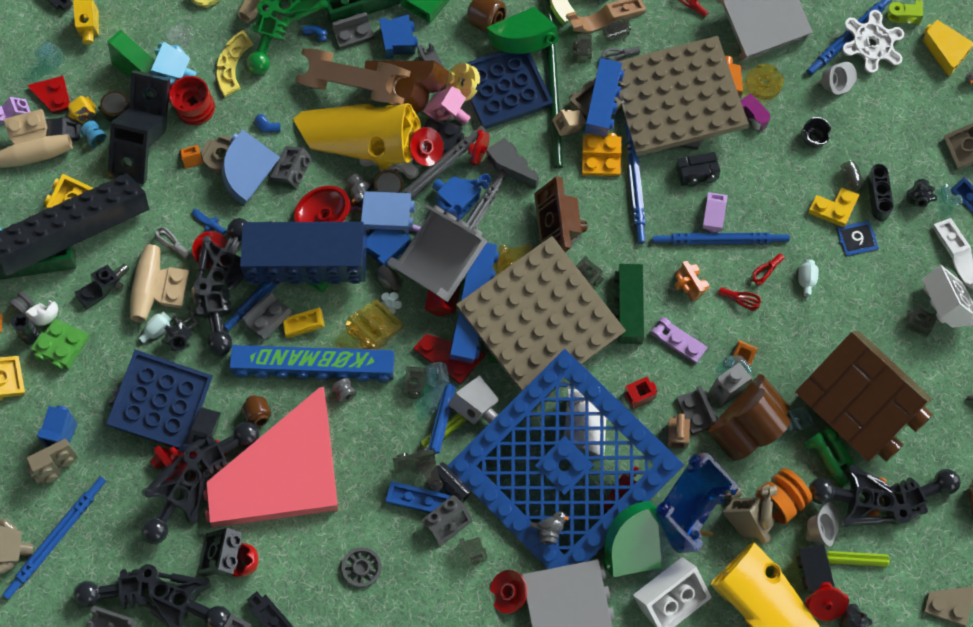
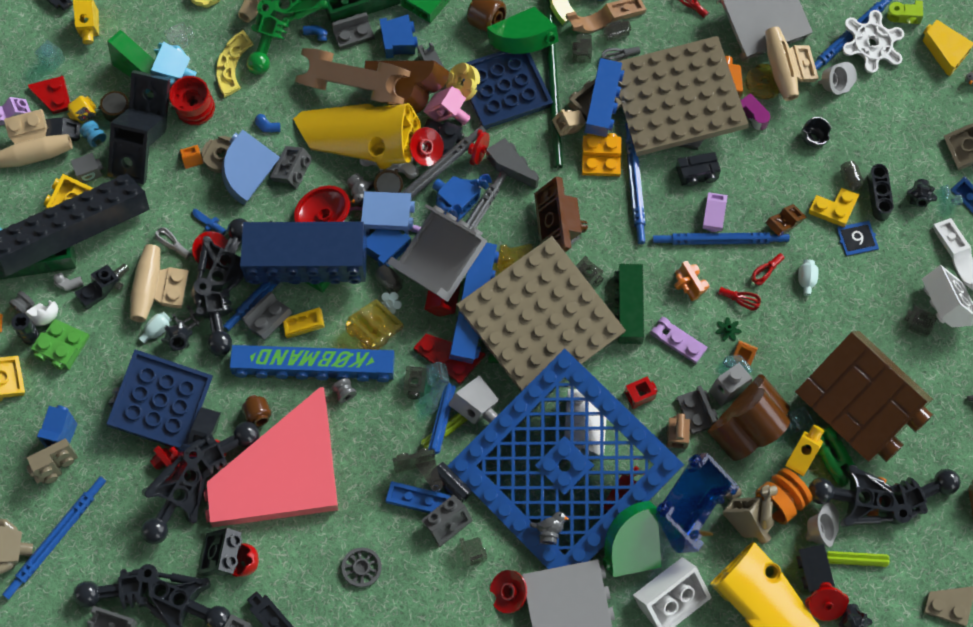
(66, 284): none -> light grey arm
(87, 168): none -> dark grey brick
(728, 332): none -> dark green plant
(785, 220): none -> reddish brown slope
(789, 63): none -> tan plate
(802, 456): none -> yellow torso

